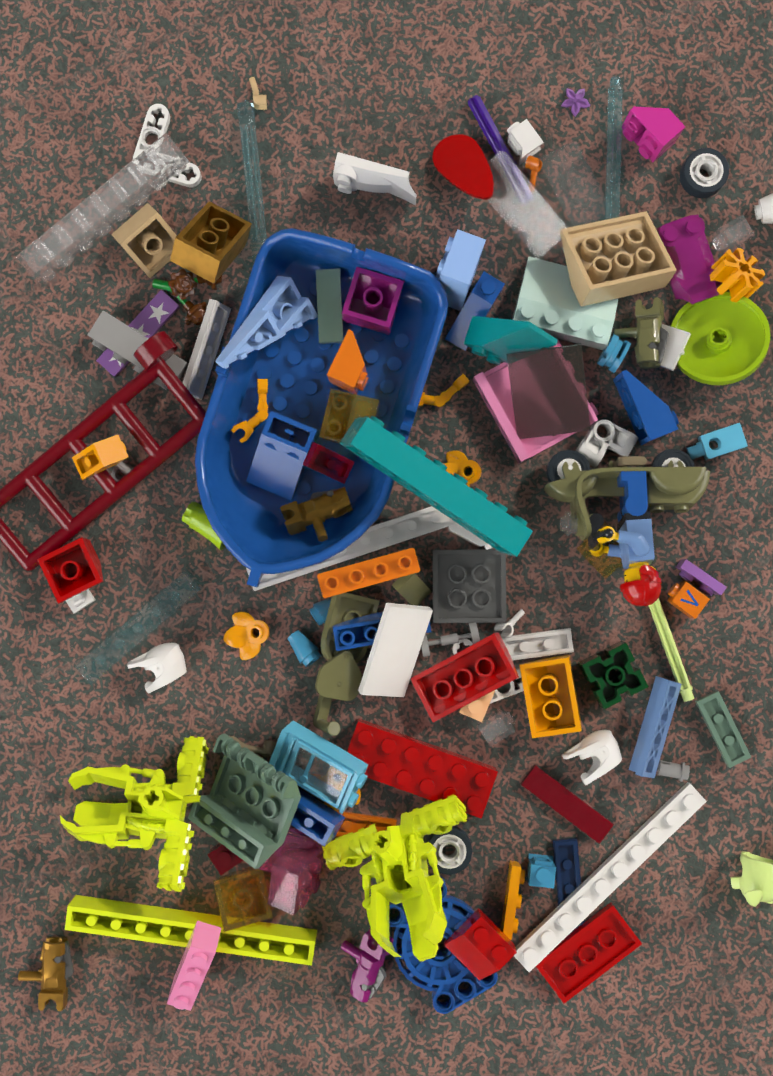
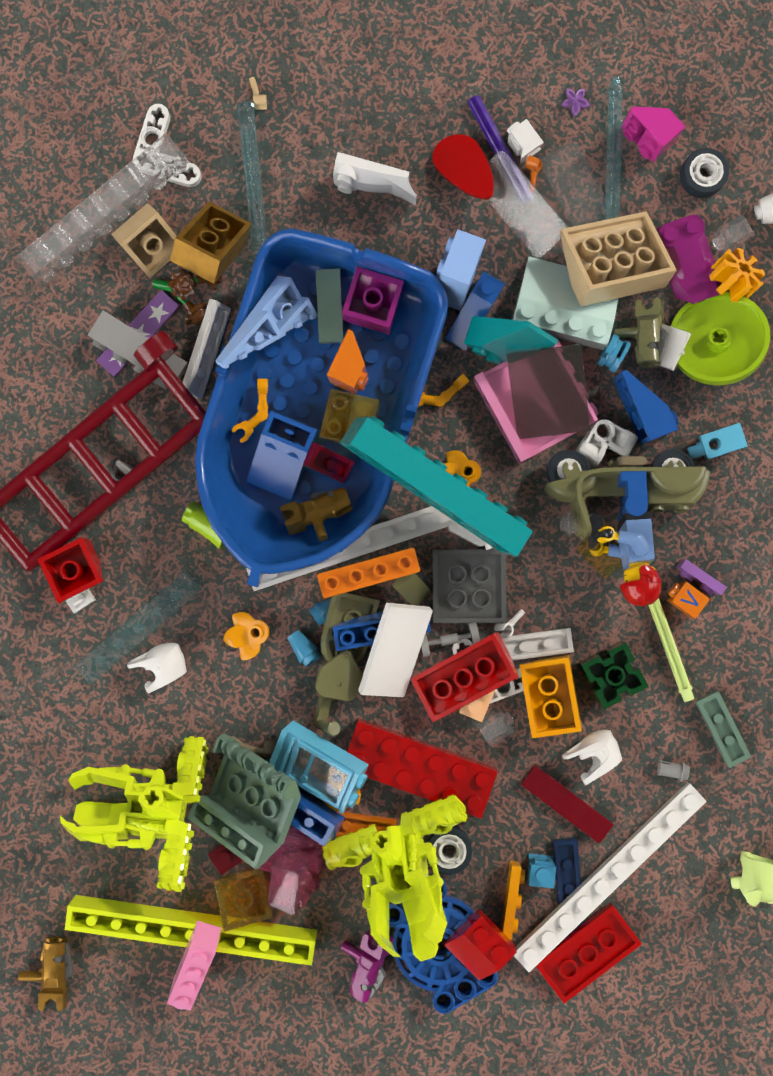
(100, 456): light orange slope -> none
(655, 727): medium blue fence -> none

